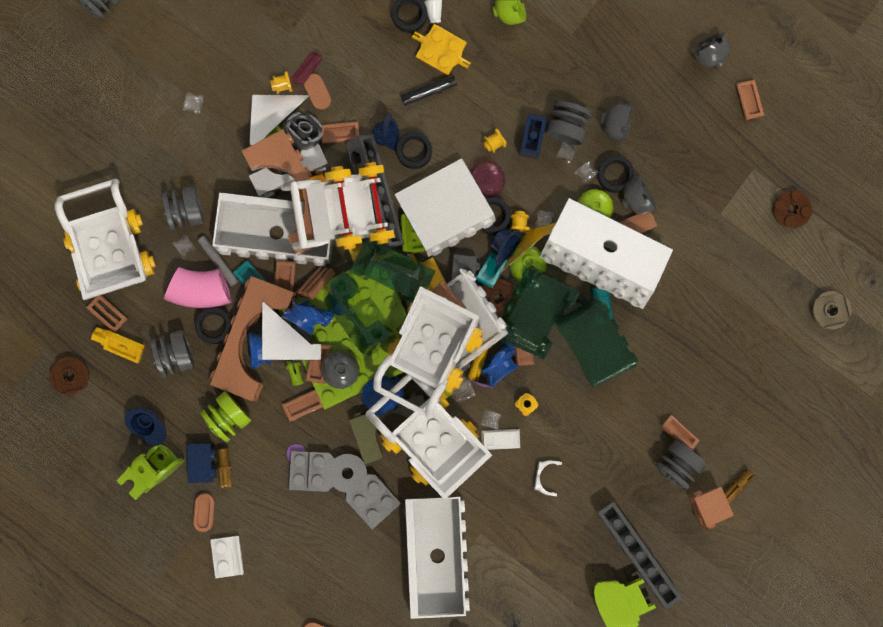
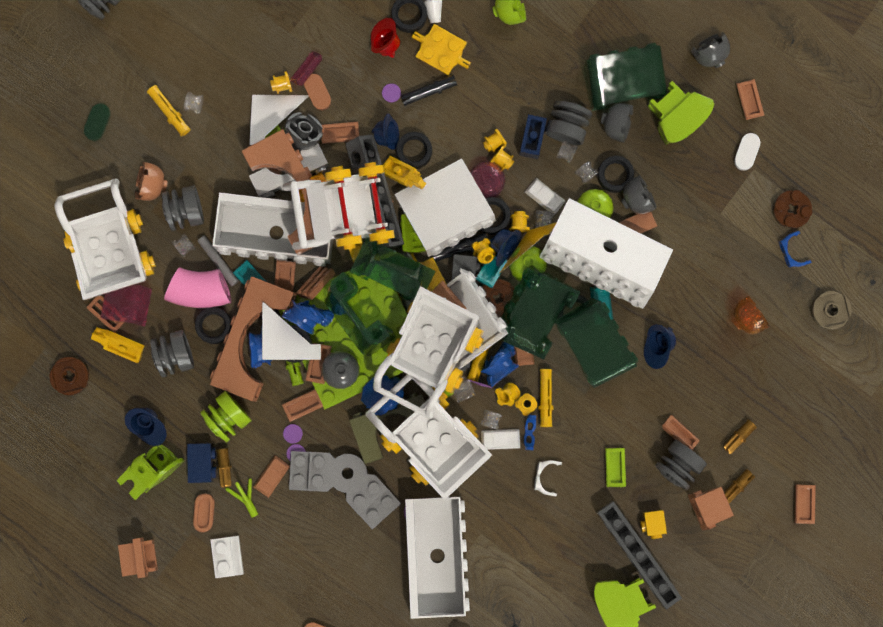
(97, 122): none -> clear green tile
(127, 305): none -> clear pink bracket
(138, 558): none -> nougat plate
(150, 182): none -> nougat cylinder
(173, 116): none -> yellow pin
(245, 499): none -> lime plant
(271, 476): none -> nougat tile
(292, 433): none -> medium lavender piece
(384, 38): none -> red piece
(391, 93): none -> medium lavender piece
(403, 173): none -> yellow hinge
(462, 246): none -> black pin
(483, 251): none -> yellow brick
(503, 159): none -> yellow brick
(508, 394): none -> yellow brick
(531, 419): none -> blue cap
(544, 196): none -> white tile
(545, 398): none -> yellow pin
(615, 467): none -> lime tile
(625, 76): none -> clear green windscreen
(653, 524): none -> yellow brick
(658, 346): none -> dark blue piece
(680, 113): none -> lime piece
(739, 437): none -> pearl gold axle
(747, 151): none -> white tile
(749, 317): none -> clear orange cylinder
(789, 261): none -> blue cap
(804, 504): none -> nougat tile

